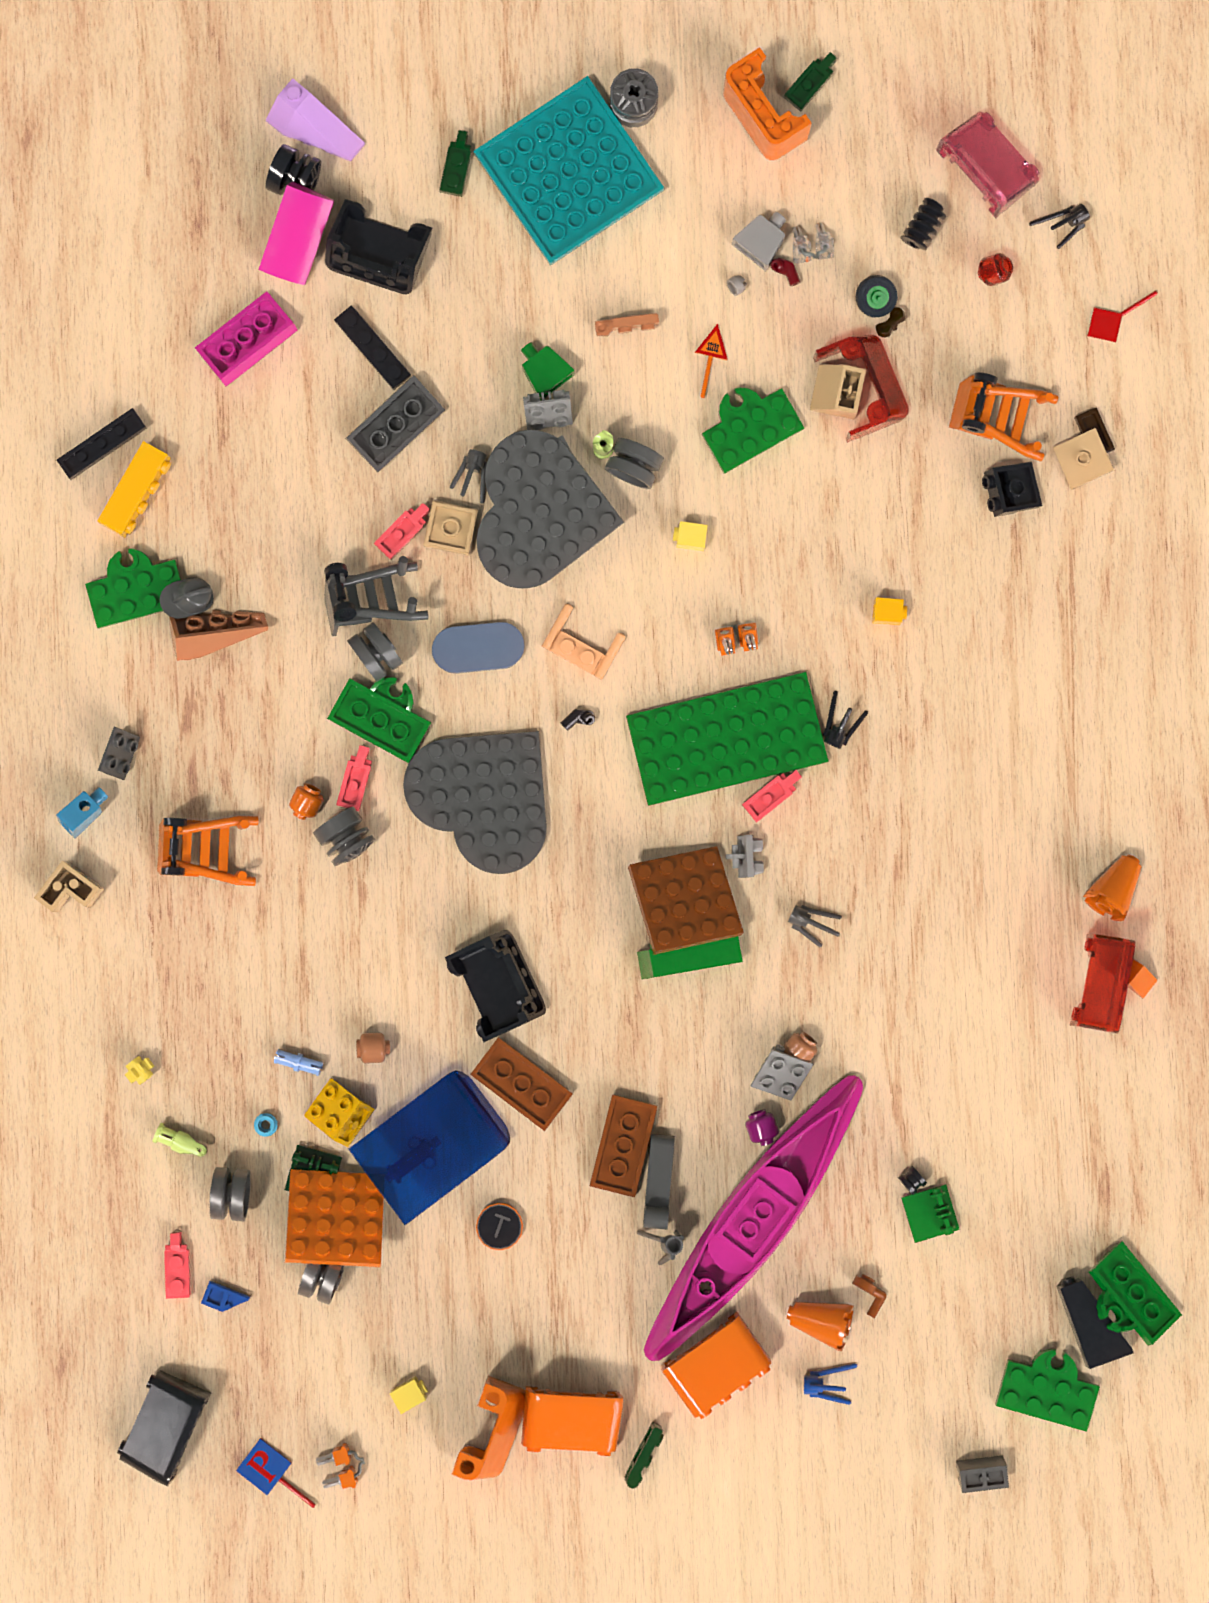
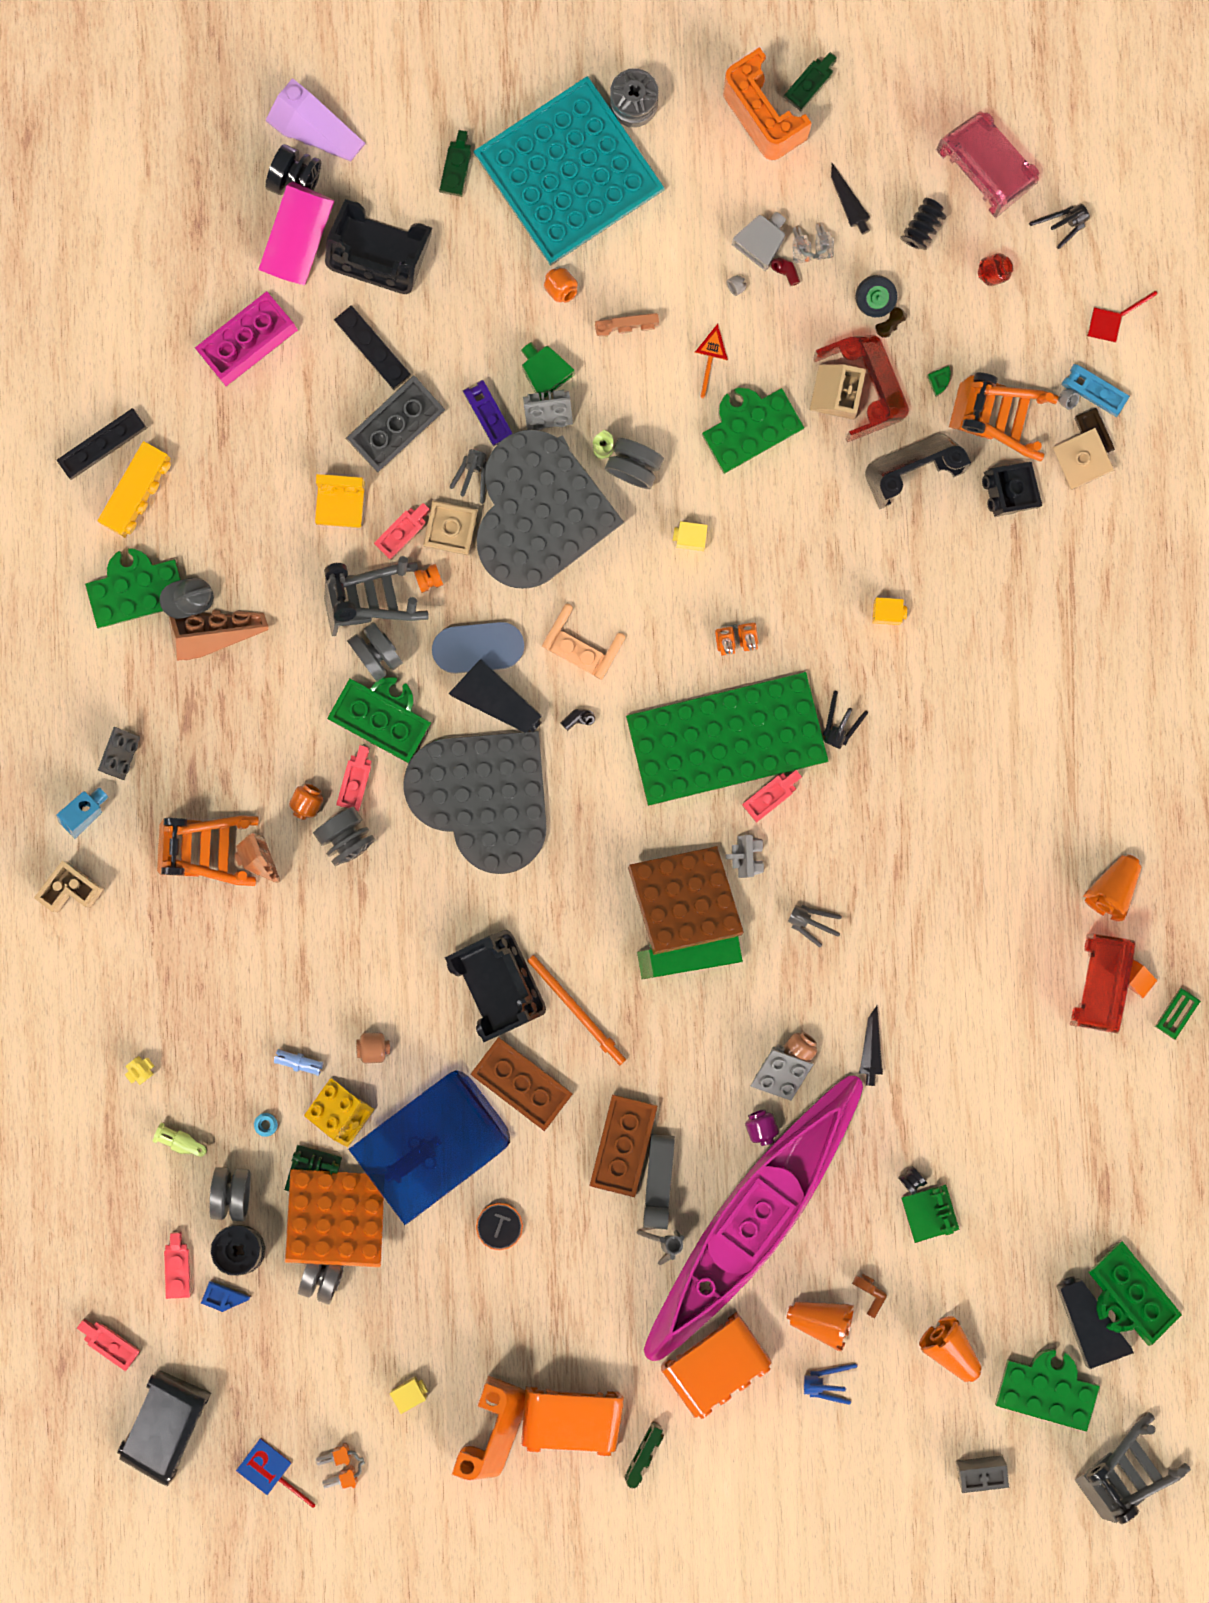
(109, 1344): none -> coral hinge
(224, 1251): none -> black wheel
(256, 857): none -> nougat wedge
(339, 501): none -> yellow bracket
(428, 578): none -> orange wheel
(488, 413): none -> dark purple plate
(492, 695): none -> black slope
(560, 285): none -> orange head
(607, 1044): none -> orange bar
(853, 209): none -> black bar
(871, 1057): none -> black bar
(885, 473): none -> black windscreen
(939, 380): none -> green tile
(951, 1349): none -> orange cone
(1069, 399): none -> light grey hinge
(1096, 390): none -> dark azure plate
(1107, 1499): none -> dark grey hand
(1166, 1030): none -> green tile

